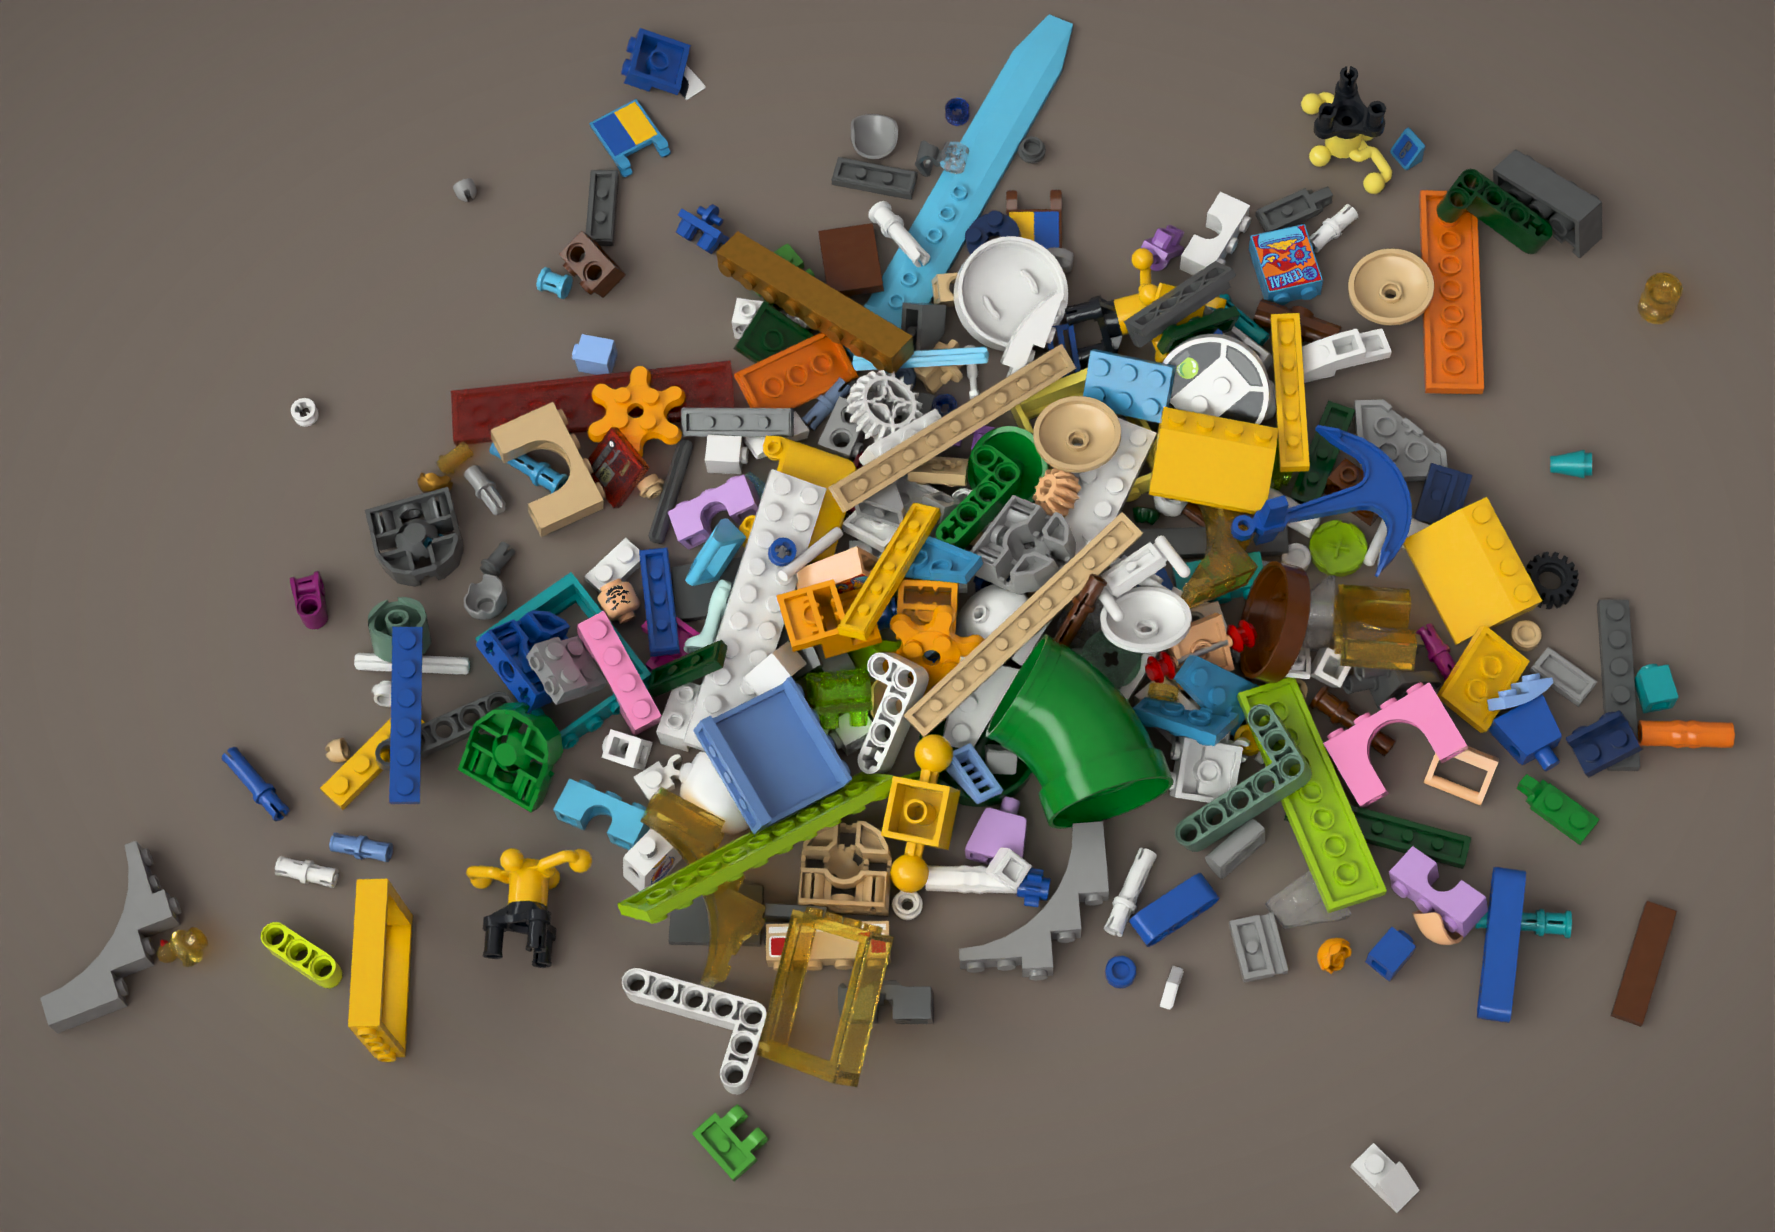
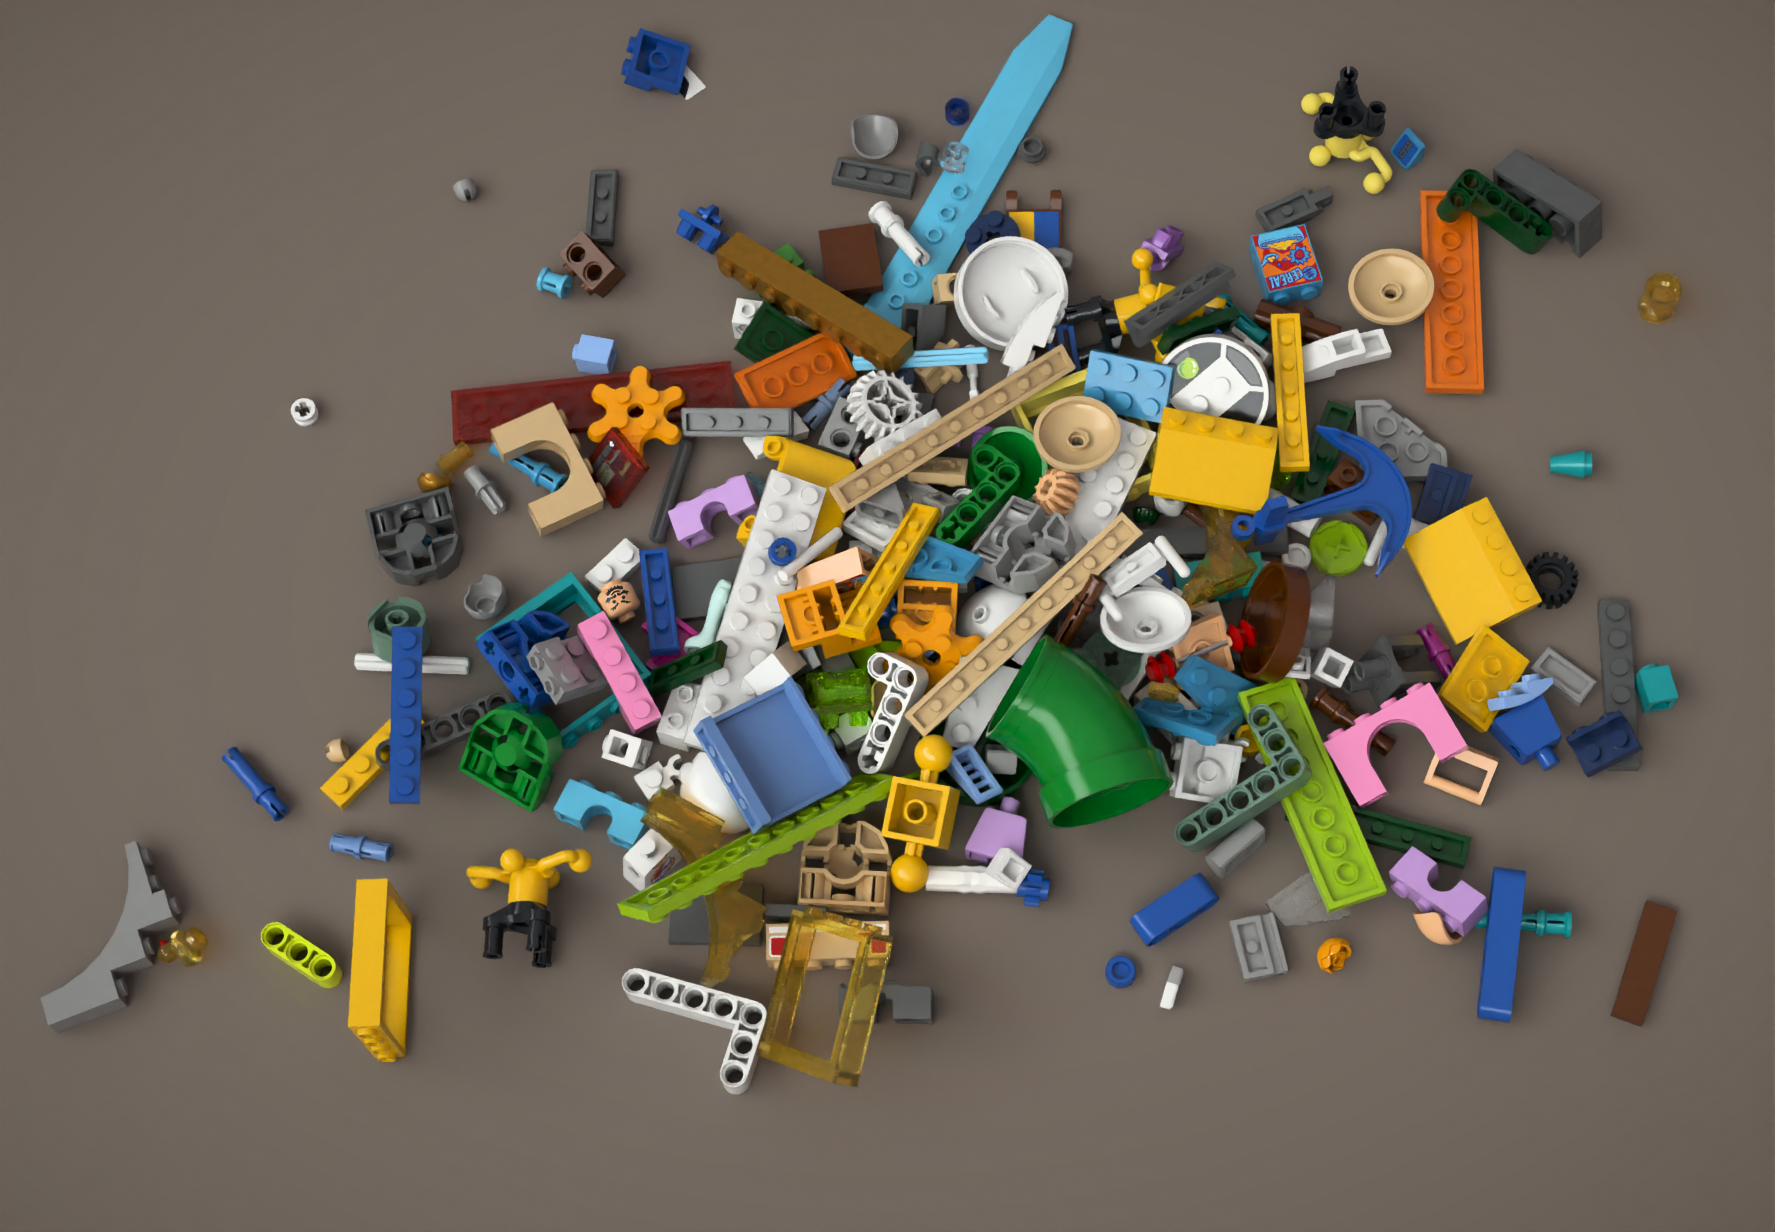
(306, 871): white pin -> none
(310, 595): magenta piece -> none
(382, 693): white plate -> none
(497, 560): dark grey pin -> none
(627, 132): flag -> none
(650, 486): tan plate -> none
(715, 553): medium azure tile -> none
(725, 454): white brick -> none
(725, 1147): bright green plate -> none
(902, 897): white plate -> none
(944, 399): clear blue bush -> none
(1060, 919): light grey arch -> none
(1125, 902): white pin -> none
(1227, 219): white arch -> none
(1333, 227): white pin -> none
(1358, 630): clear yellow arch -> none
(1385, 1177): white slope -> none
(1391, 953): blue brick -> none
(1525, 635): tan tile -> none
(1558, 809): green hinge -> none
(1686, 734): orange axle -> none

